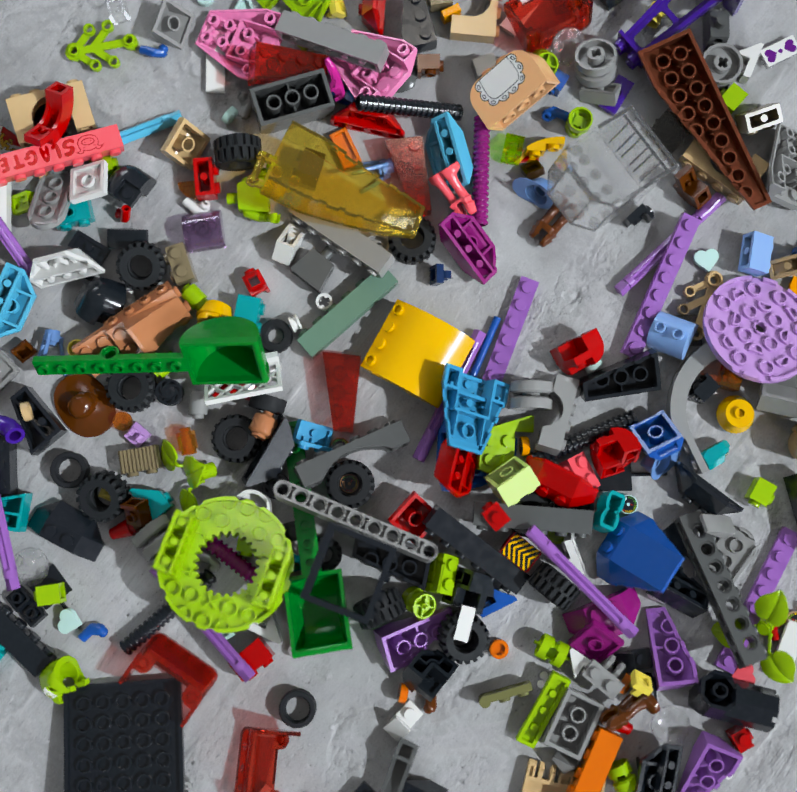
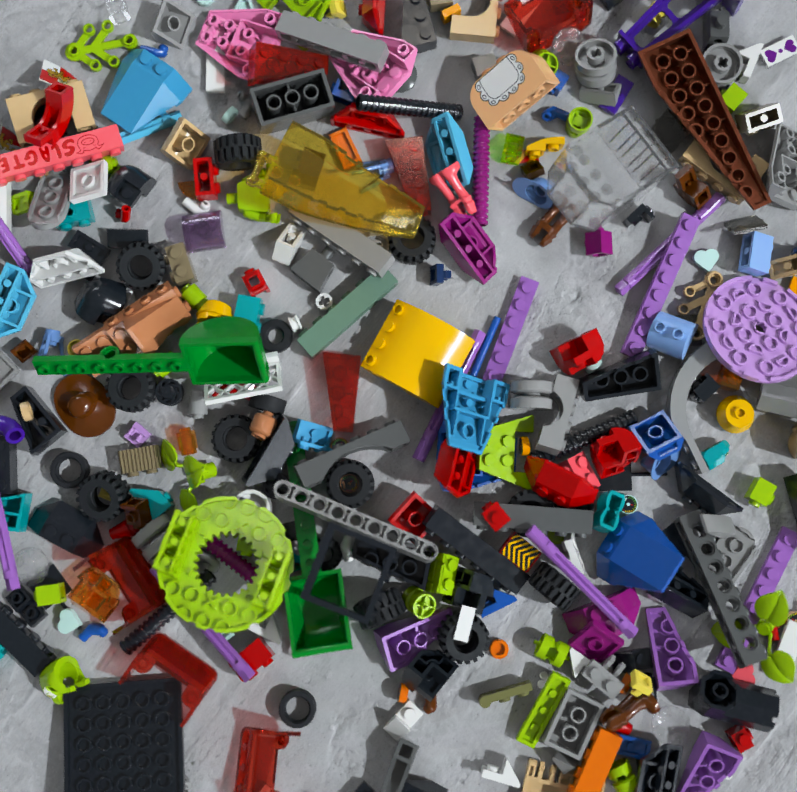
(51, 73): none -> shield
(96, 593): none -> clear orange brick
(122, 421): clear orange tile -> none
(133, 577): none -> clear red windscreen
(143, 91): none -> dark azure wedge
(336, 82): dark pink piece -> none
(346, 547): none -> white arm
(429, 65): brick -> none
(505, 775): none -> white slope
(512, 481): yellowish green brick -> none
(598, 243): none -> magenta brick
(634, 746): none -> blue plate
(745, 225): none -> clear smoke piece

